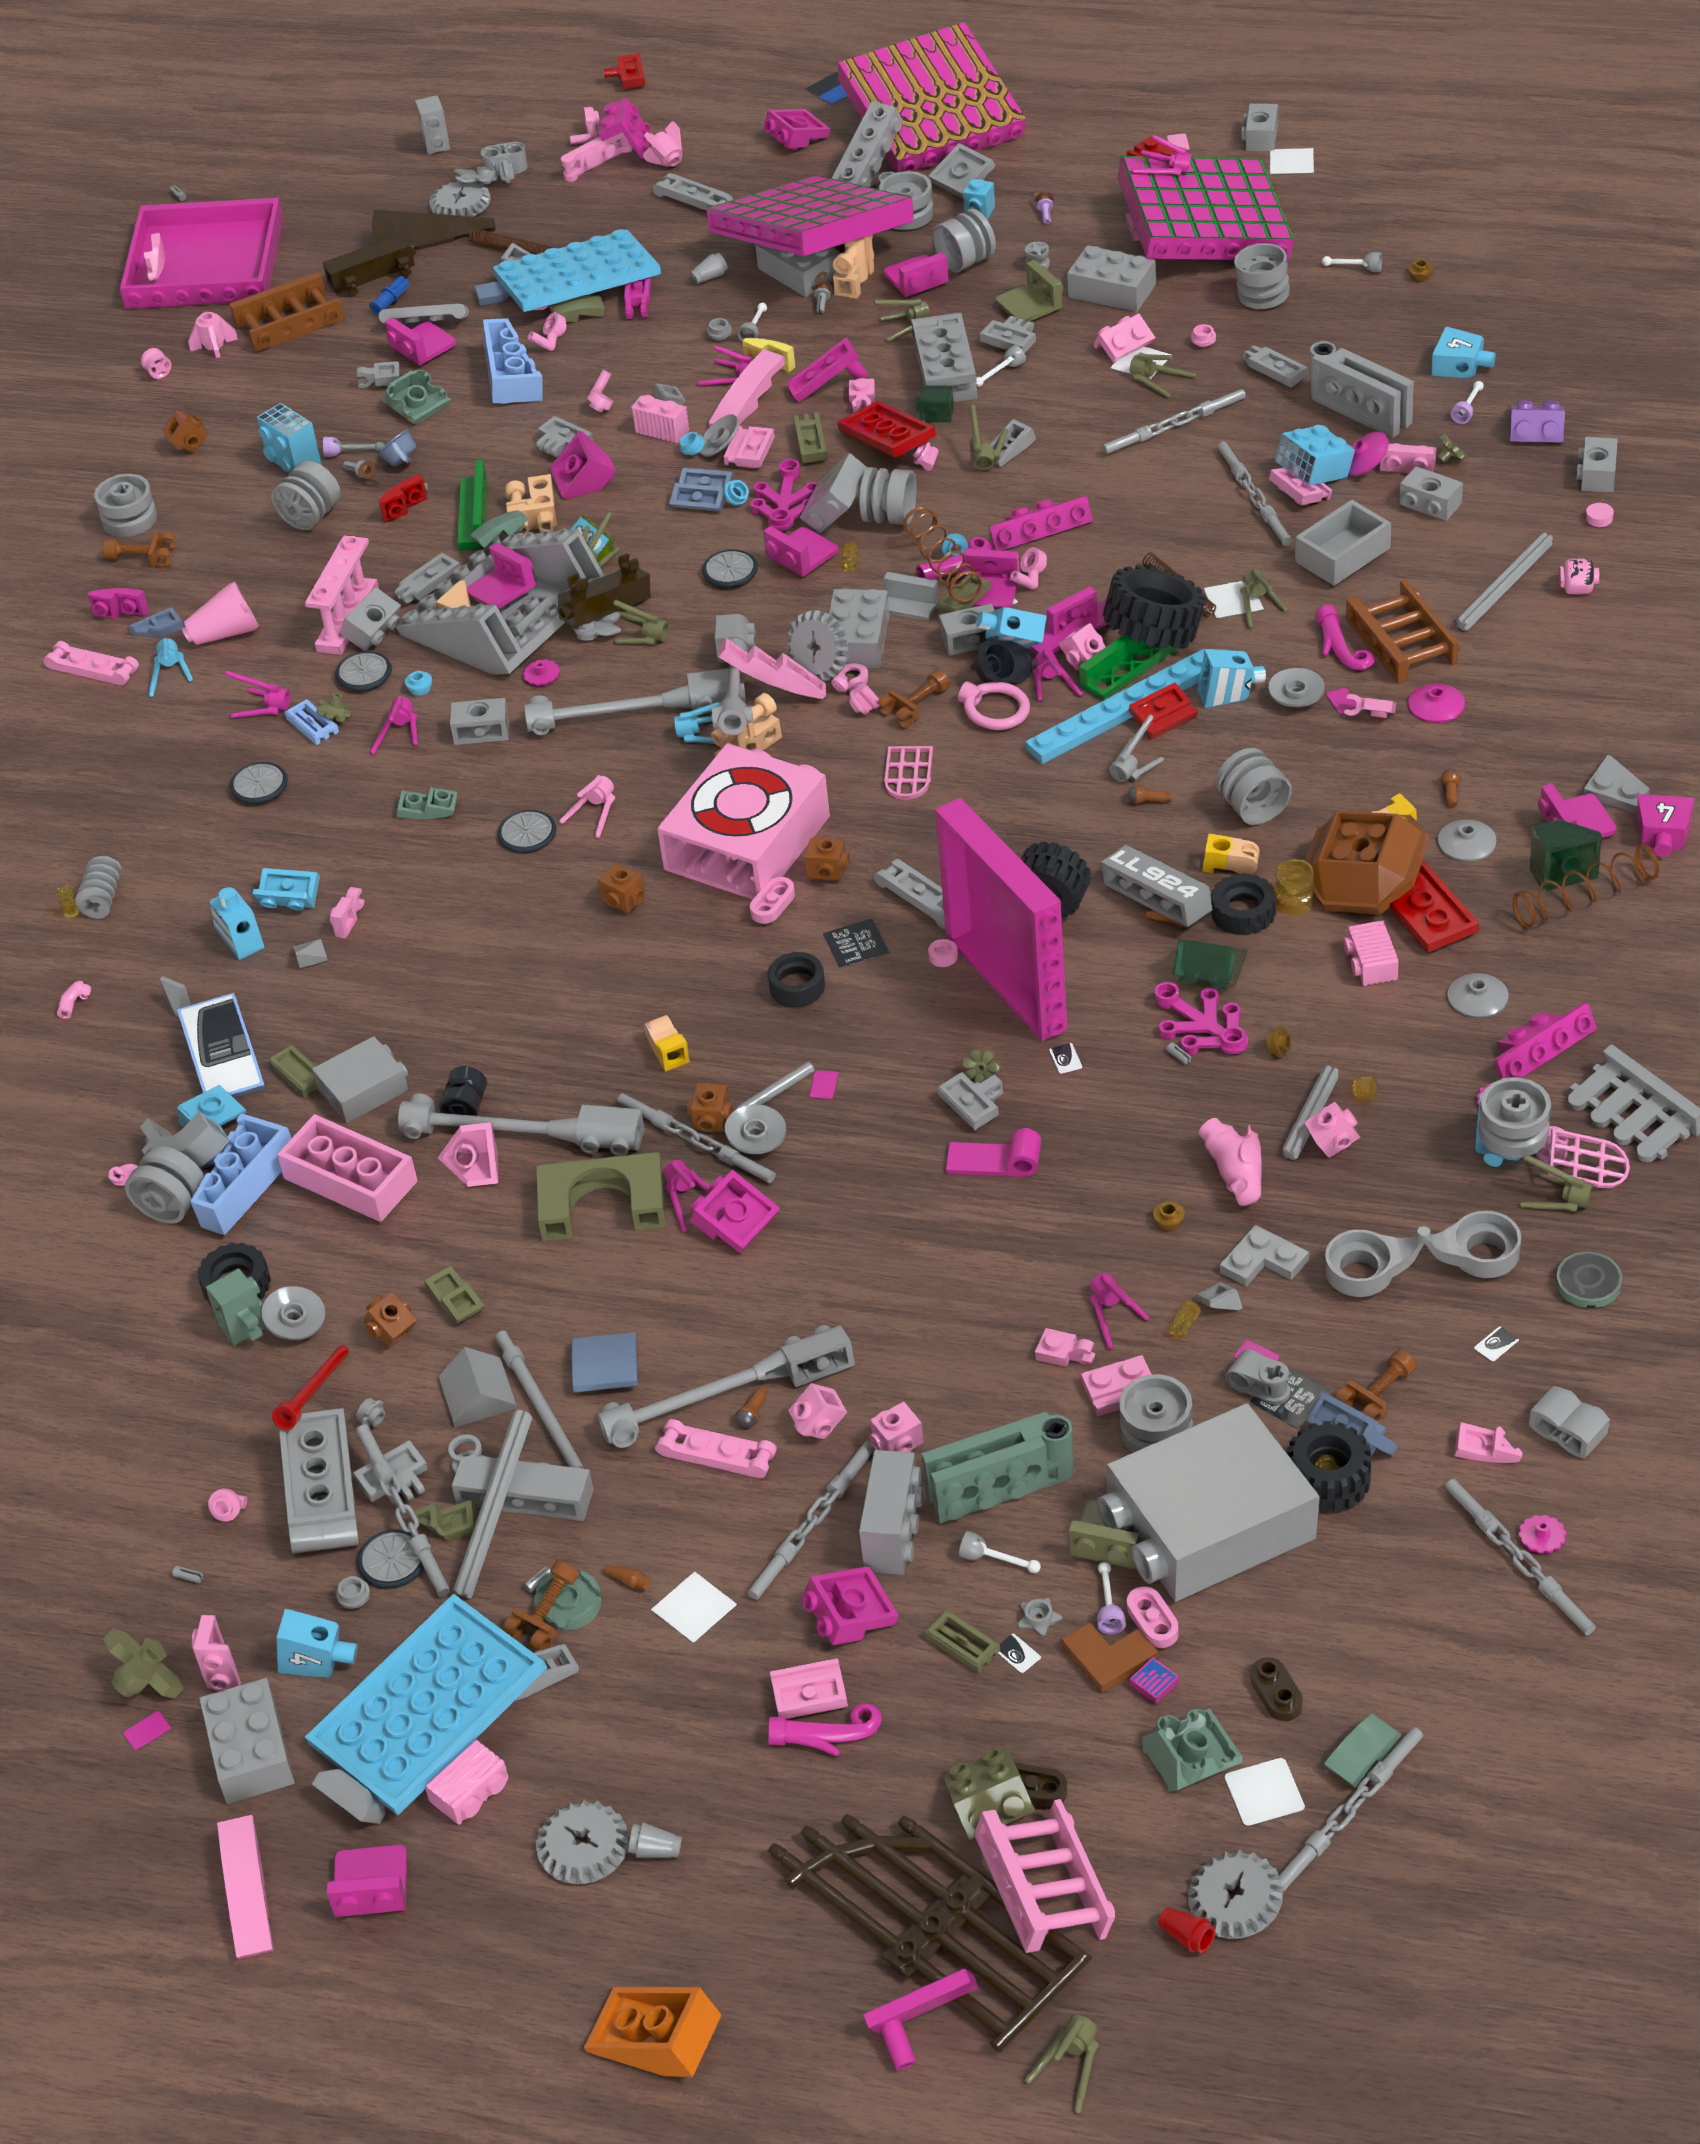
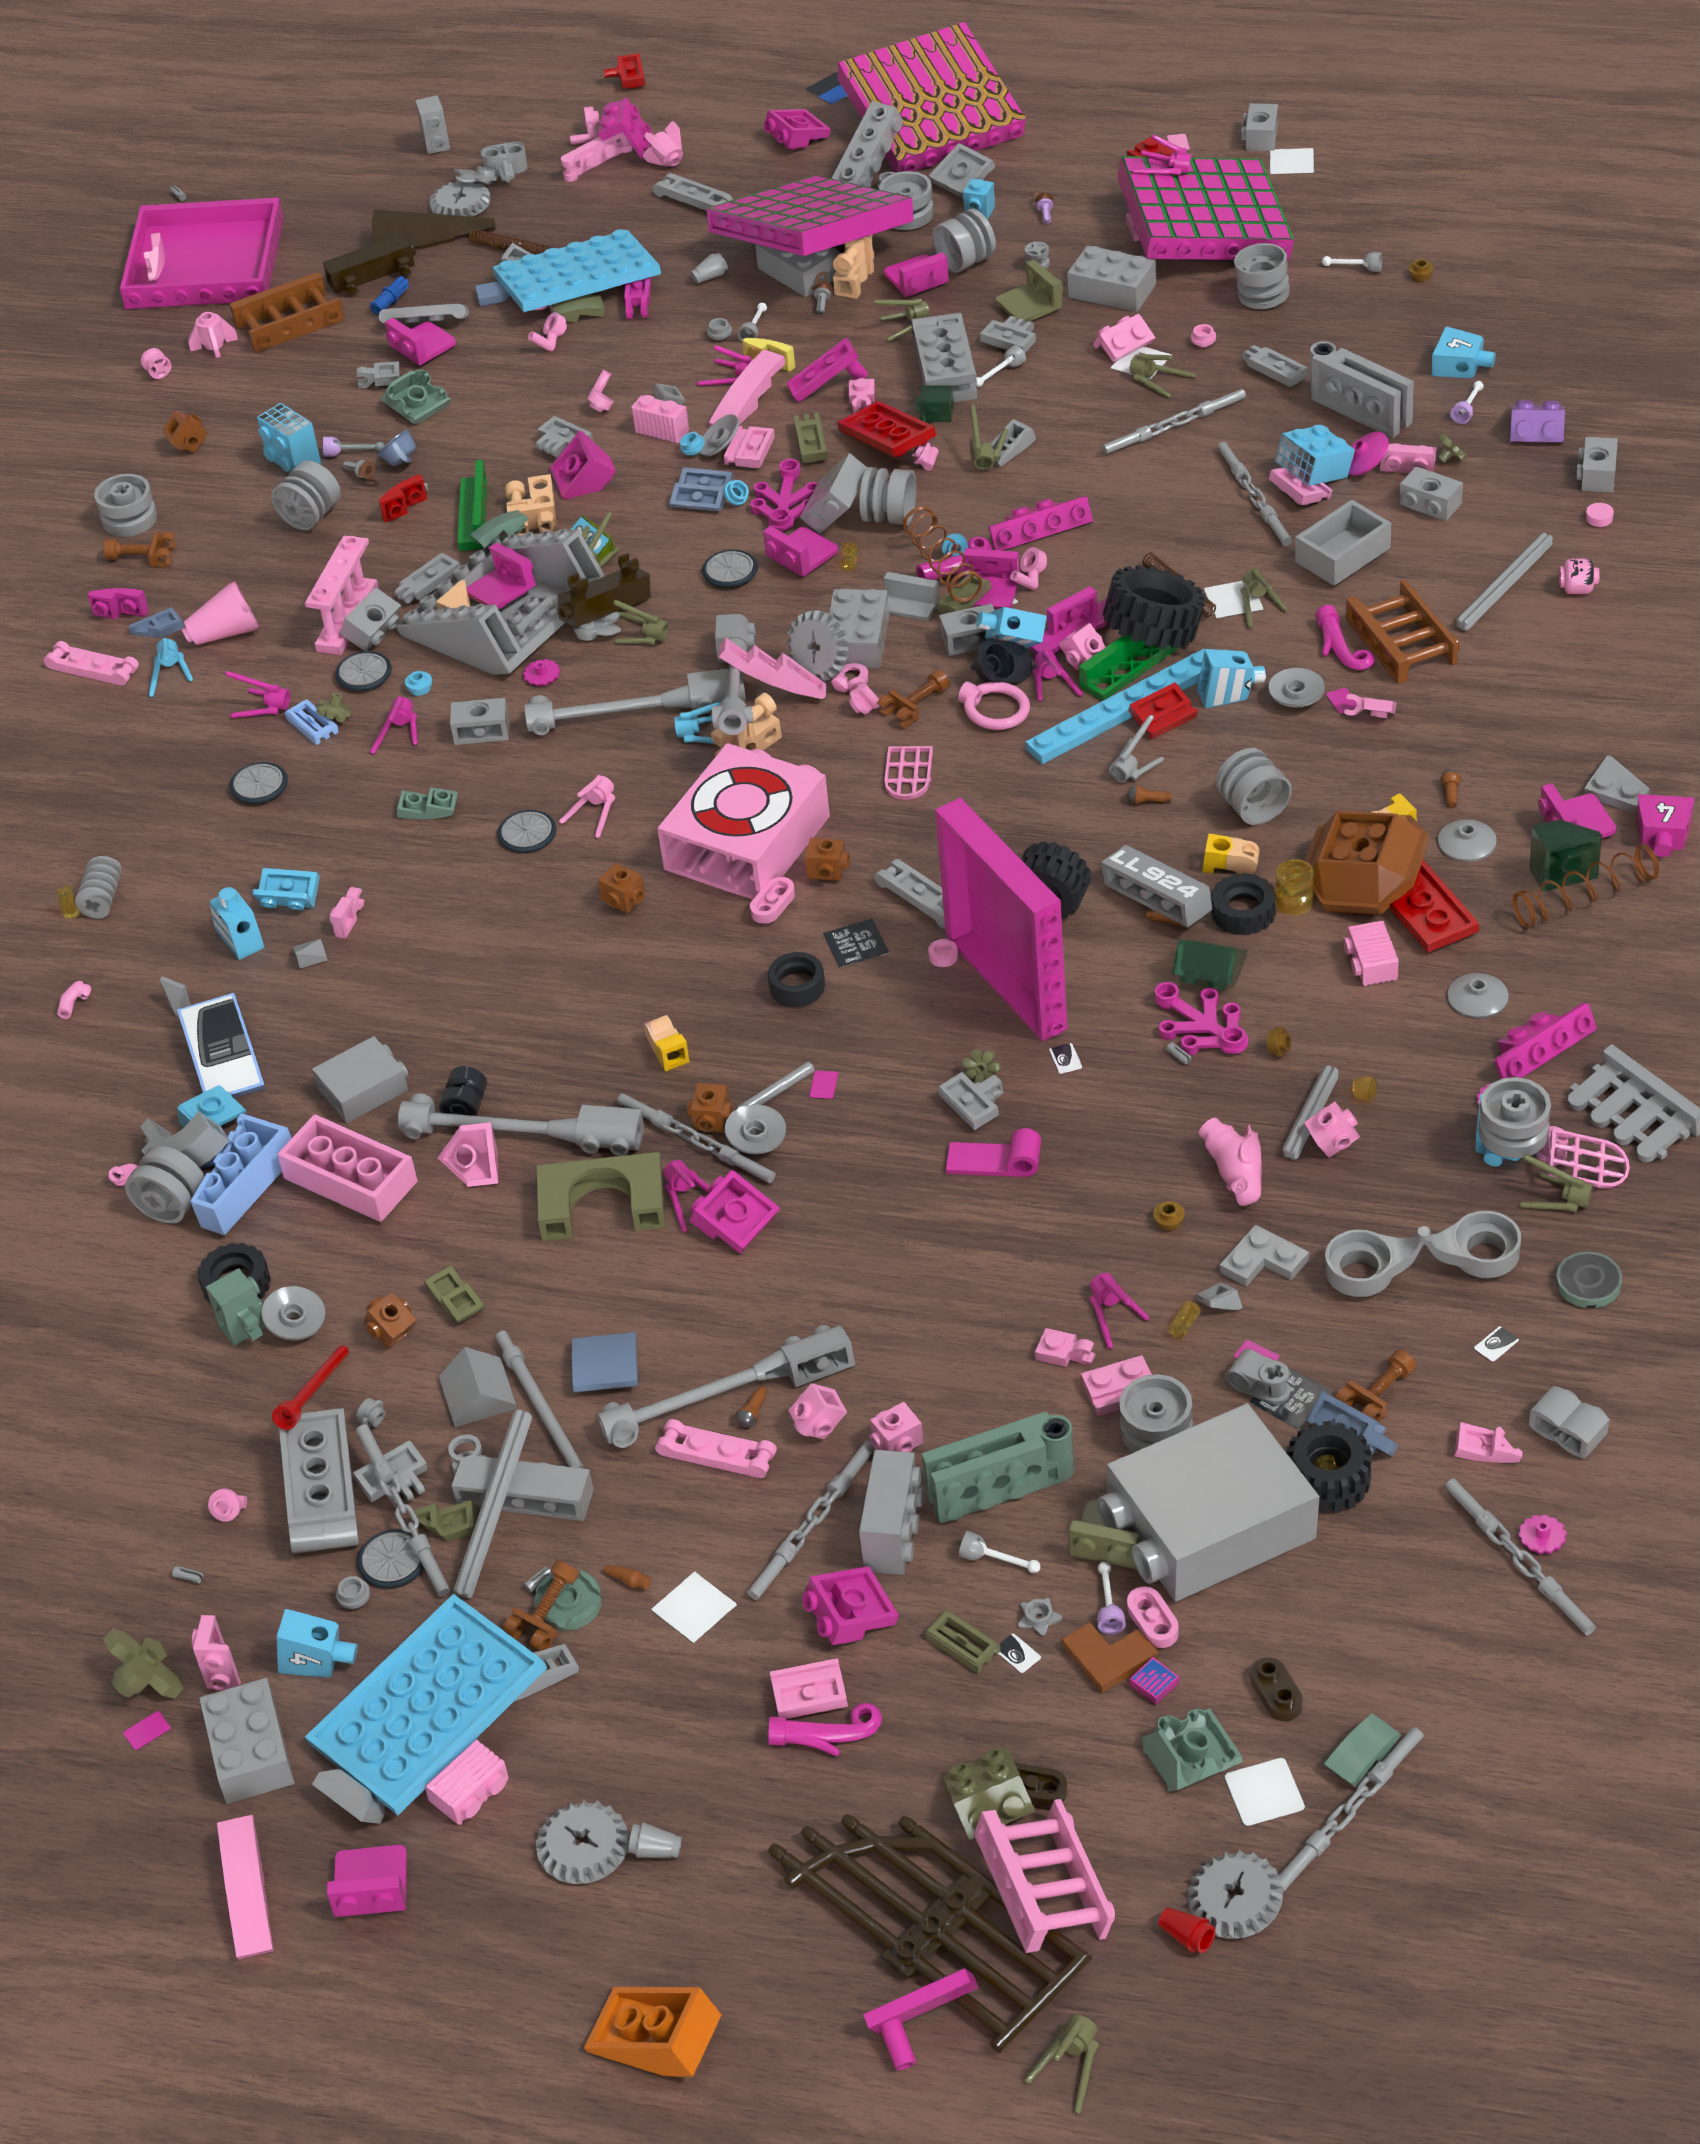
(294, 1069): olive tile -> none
(508, 367): light blue wedge -> none
(1436, 703): dark pink dish -> none

